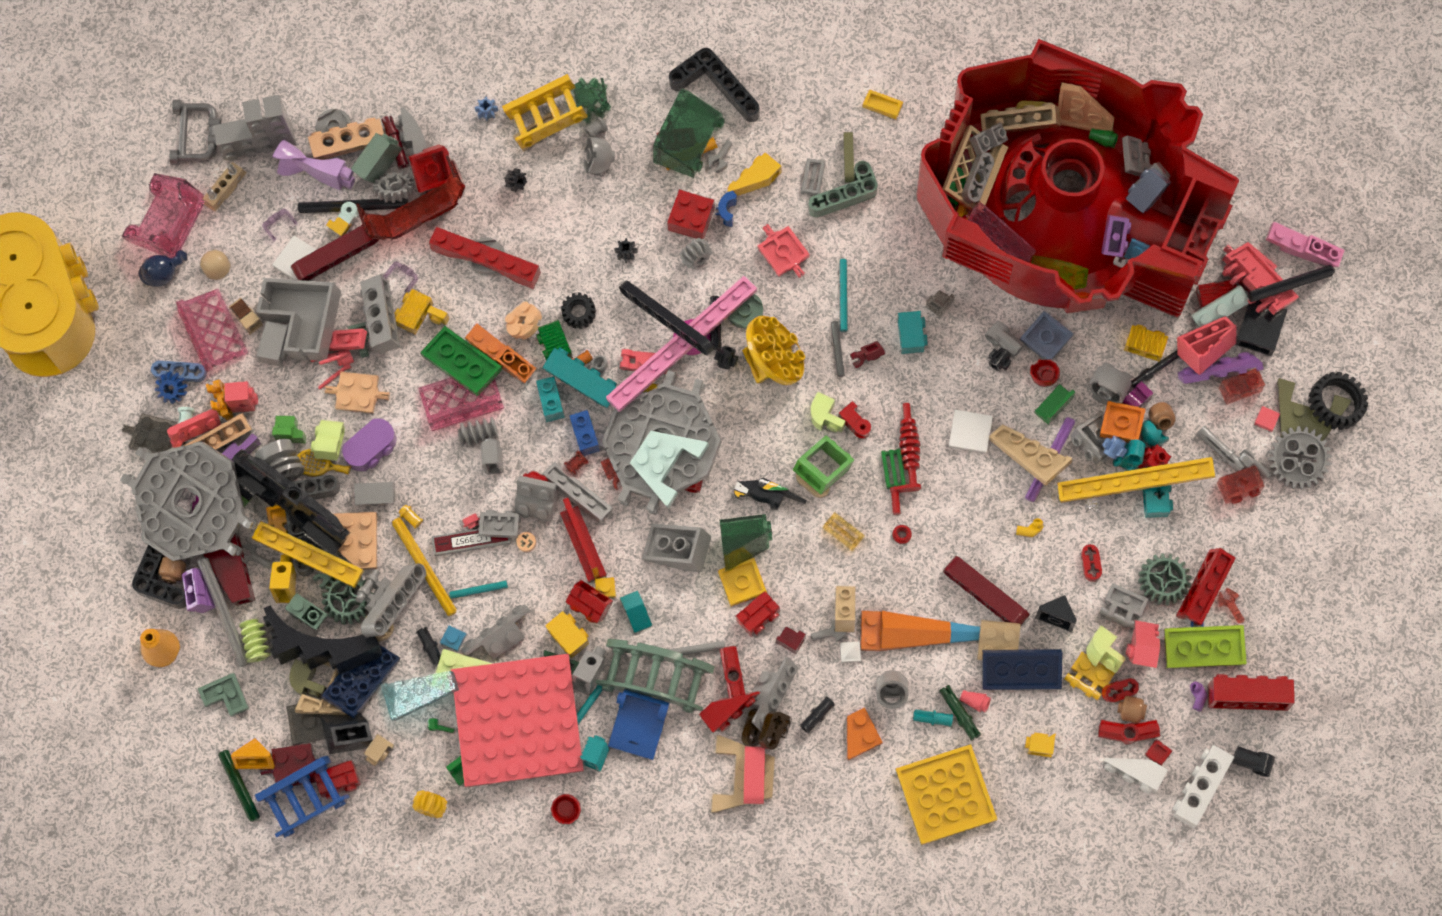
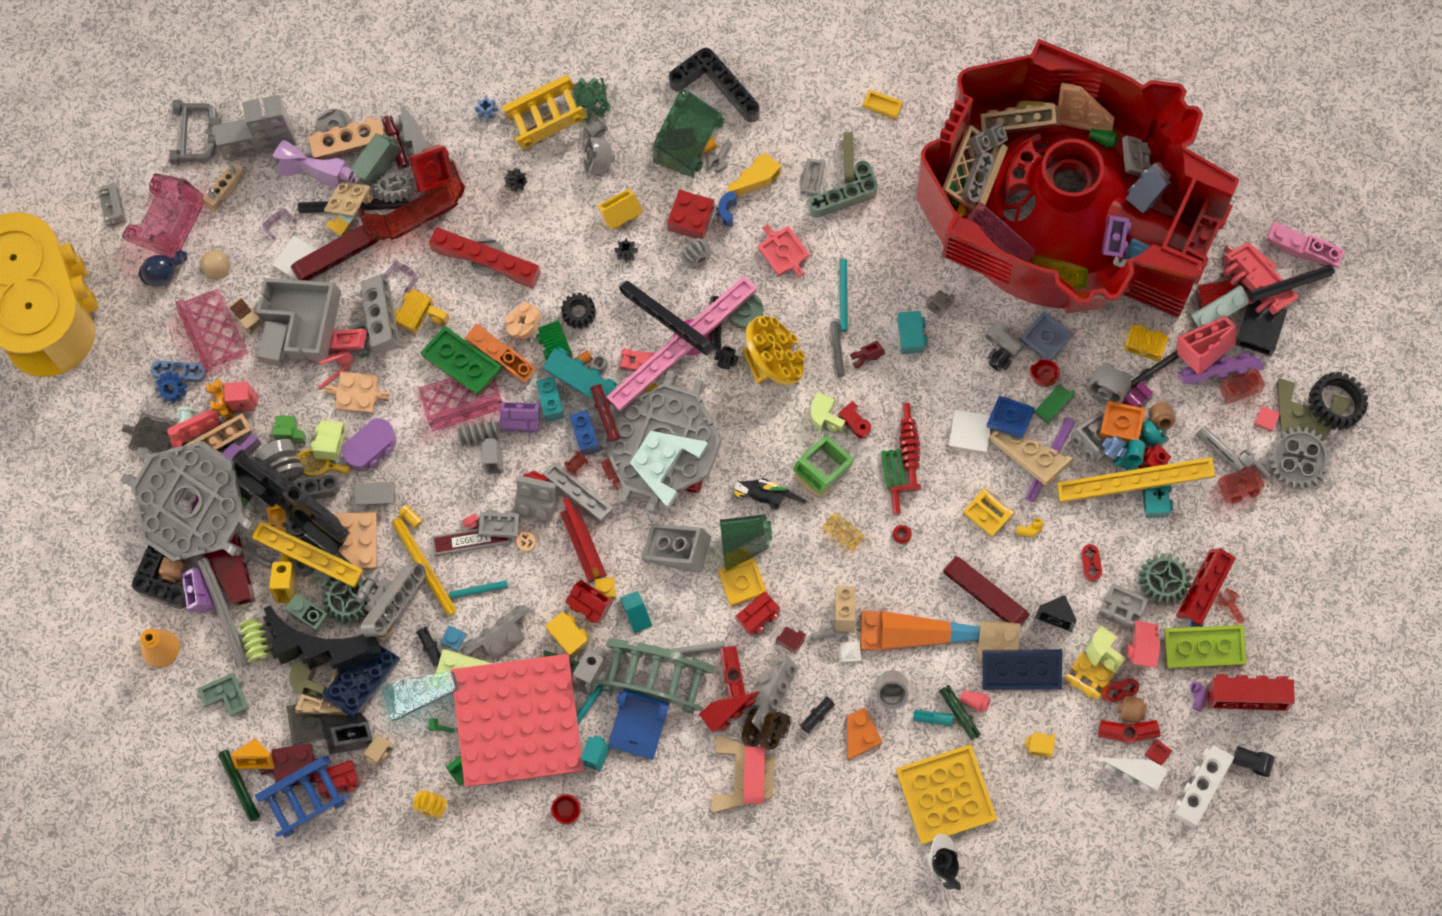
(111, 204): none -> light grey hinge
(348, 198): none -> tan hinge
(519, 416): none -> medium lavender brick
(597, 392): none -> dark red pin
(620, 209): none -> yellow brick
(944, 861): none -> black hair
(986, 518): none -> yellow plate
(1010, 417): none -> blue tile

